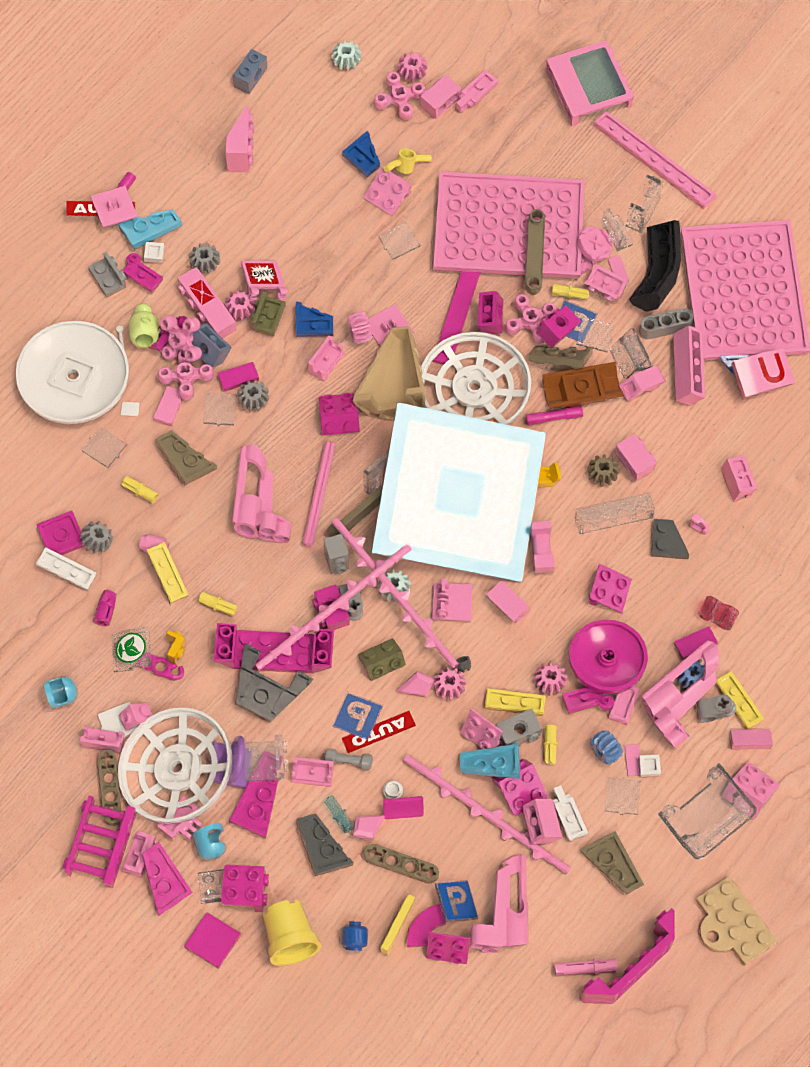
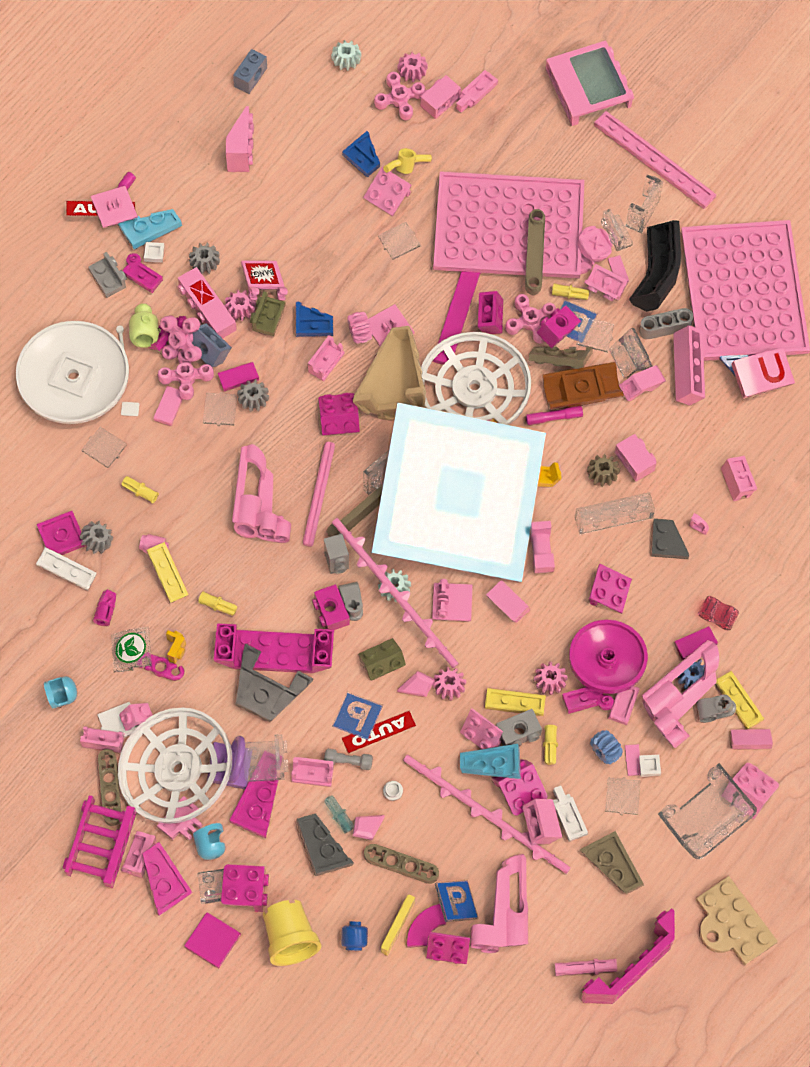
(183, 459): dark tan wing -> none
(325, 611): bright pink plant -> none
(403, 807): dark pink slope -> none
(464, 663): dark grey hinge -> none

